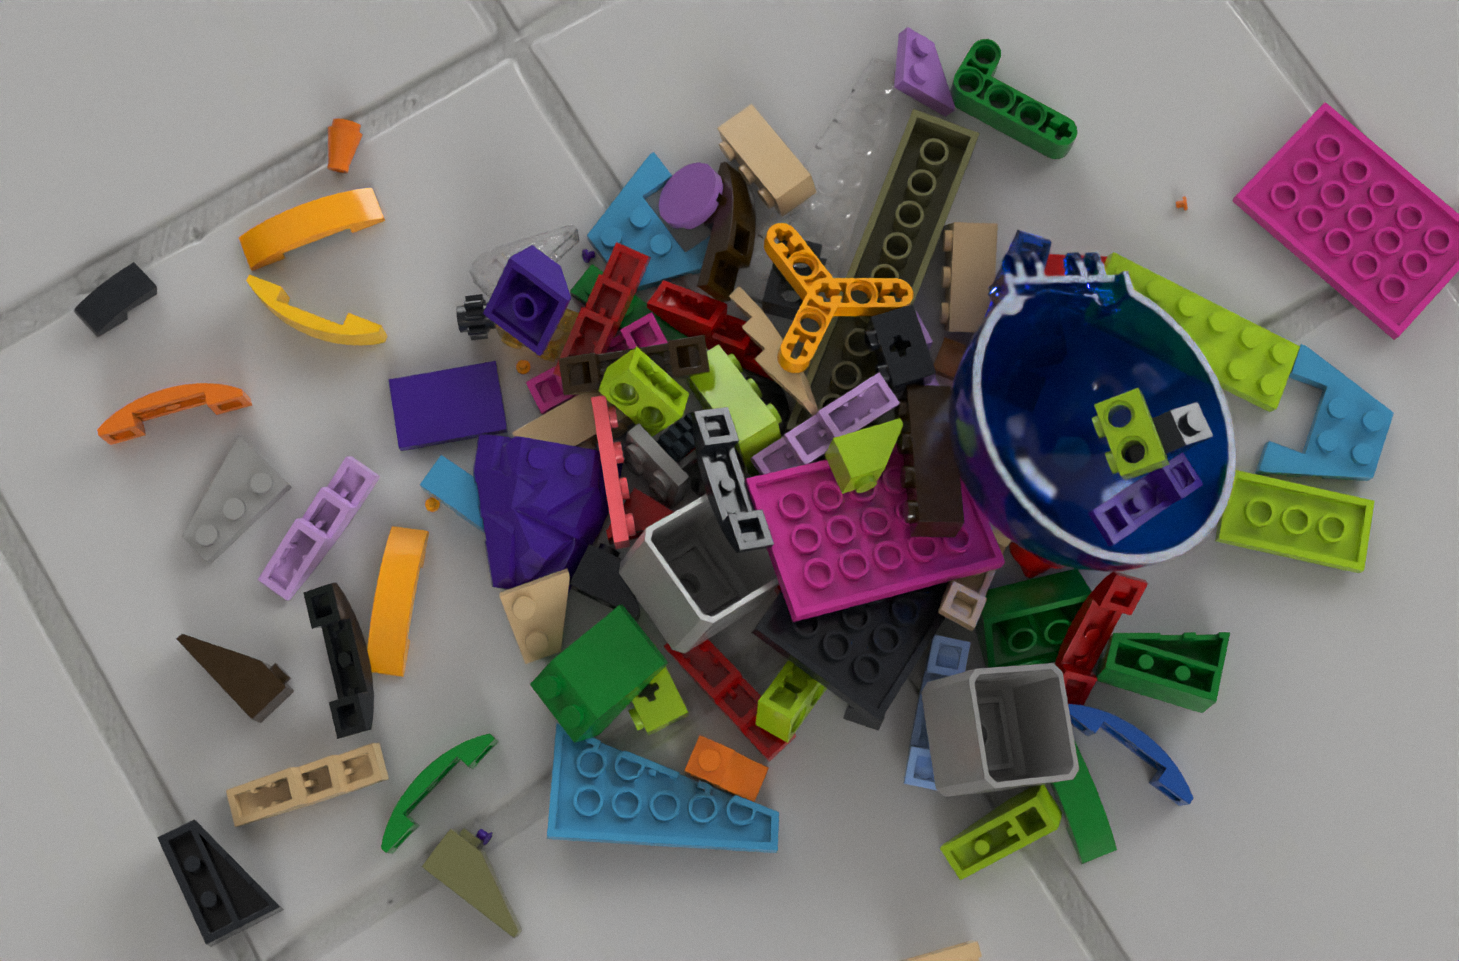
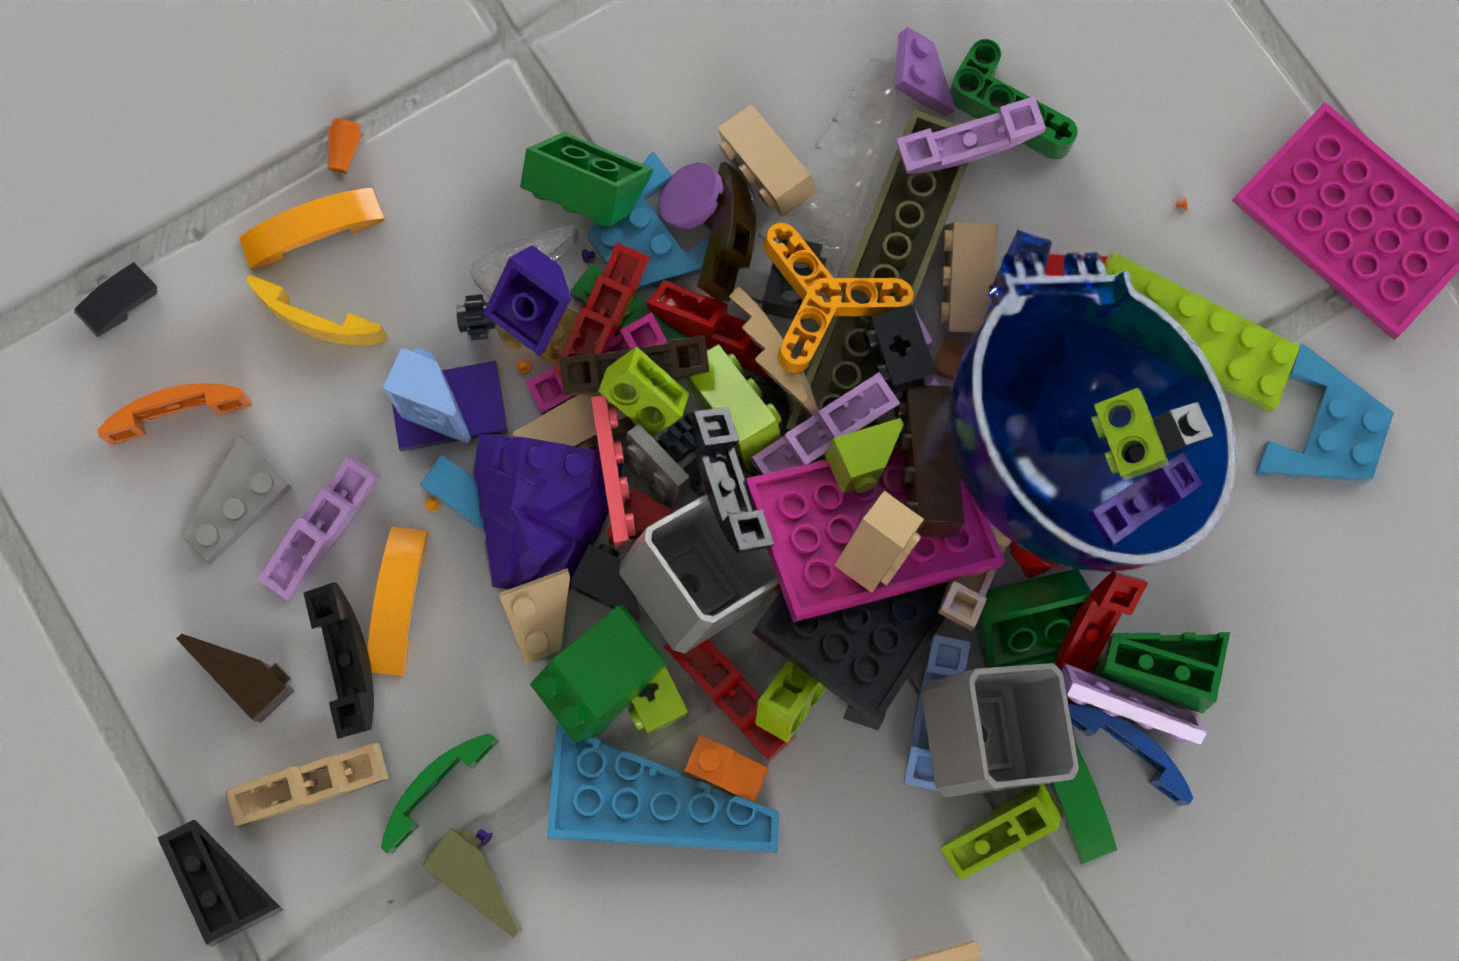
(423, 394): none -> light blue slope
(584, 178): none -> green slope
(880, 543): none -> tan wedge
(971, 140): none -> lavender slope
(1140, 707): none -> lavender plate
(1297, 522): lime plate -> none

